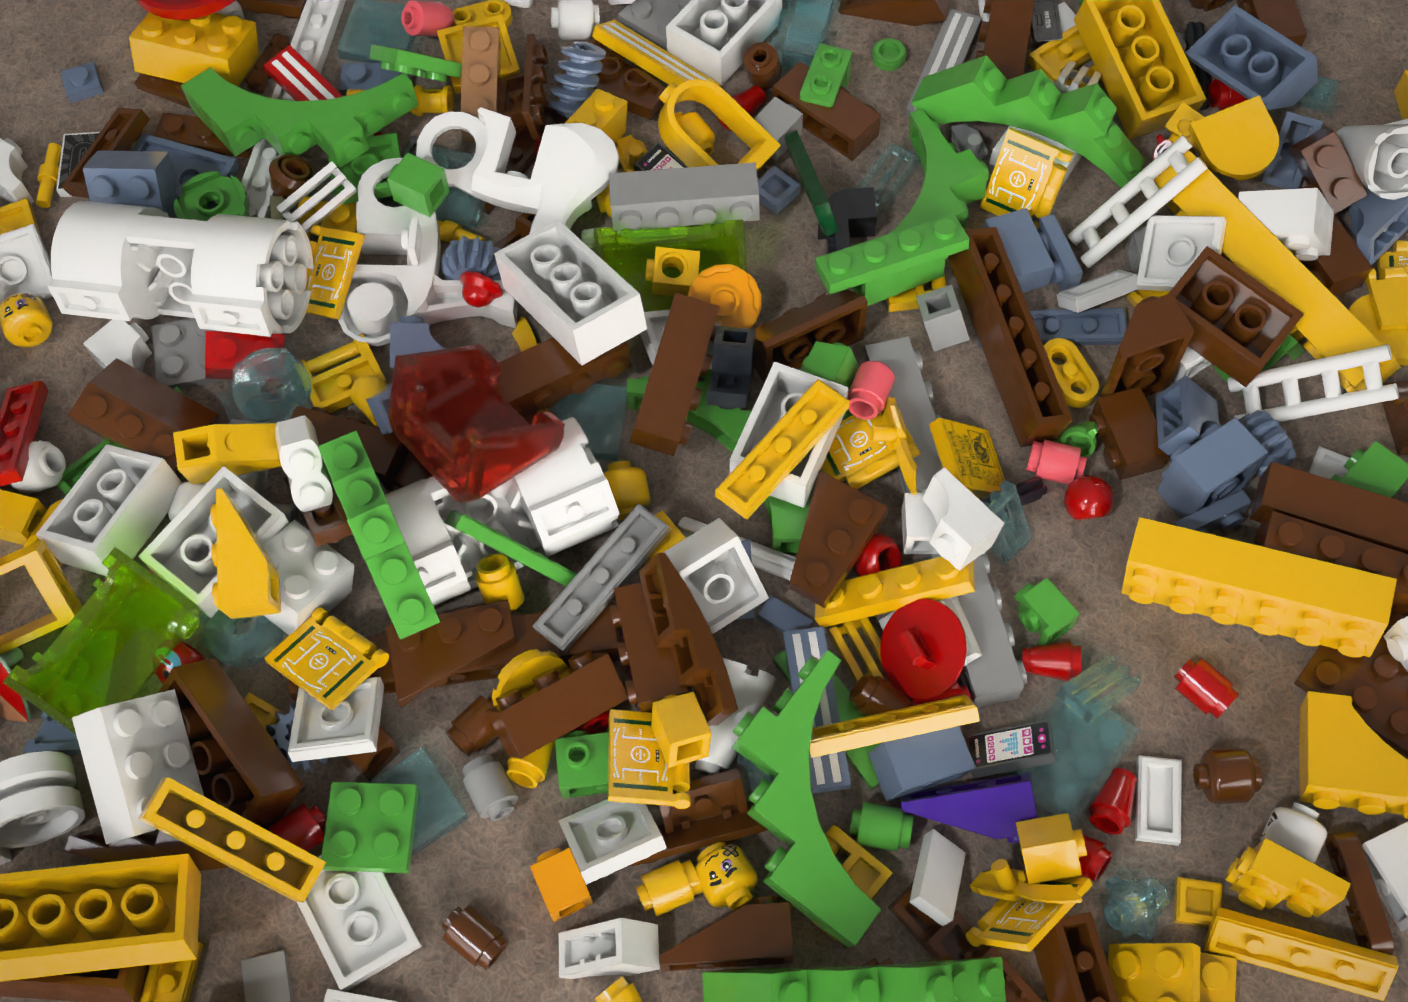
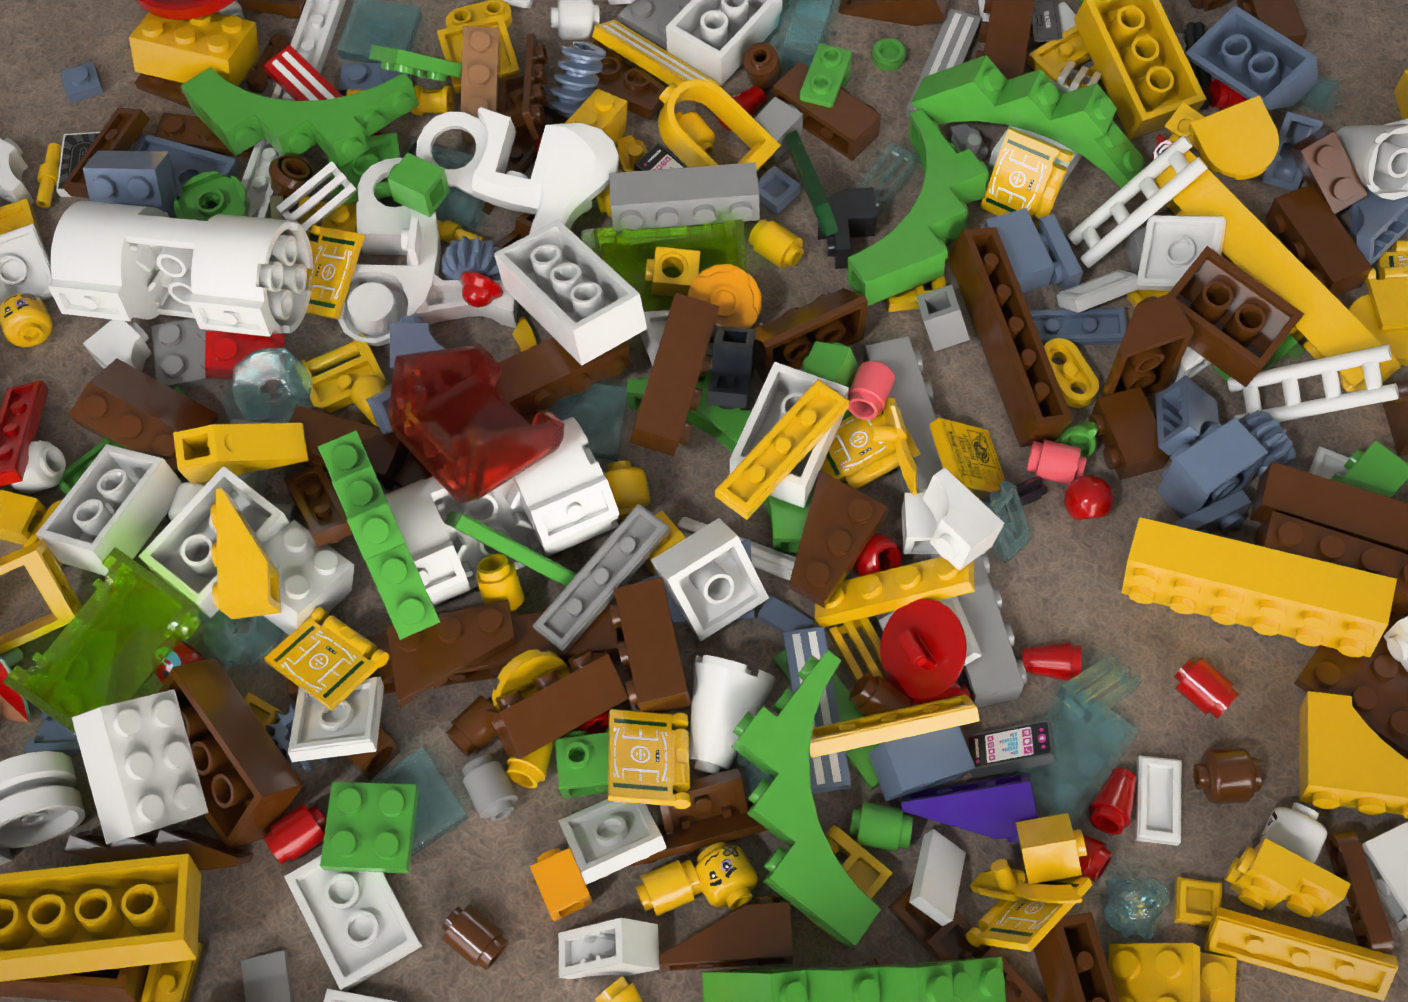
(232, 840): yellow brick -> none
(303, 463): white brick -> none
(426, 17): coral brick -> none
(680, 729): yellow brick -> none
(682, 627): reddish brown slope -> none
(776, 244): none -> yellow brick
(891, 253): bright green plate -> none
(1045, 611): bright green brick -> none
(1295, 217): white slope -> none

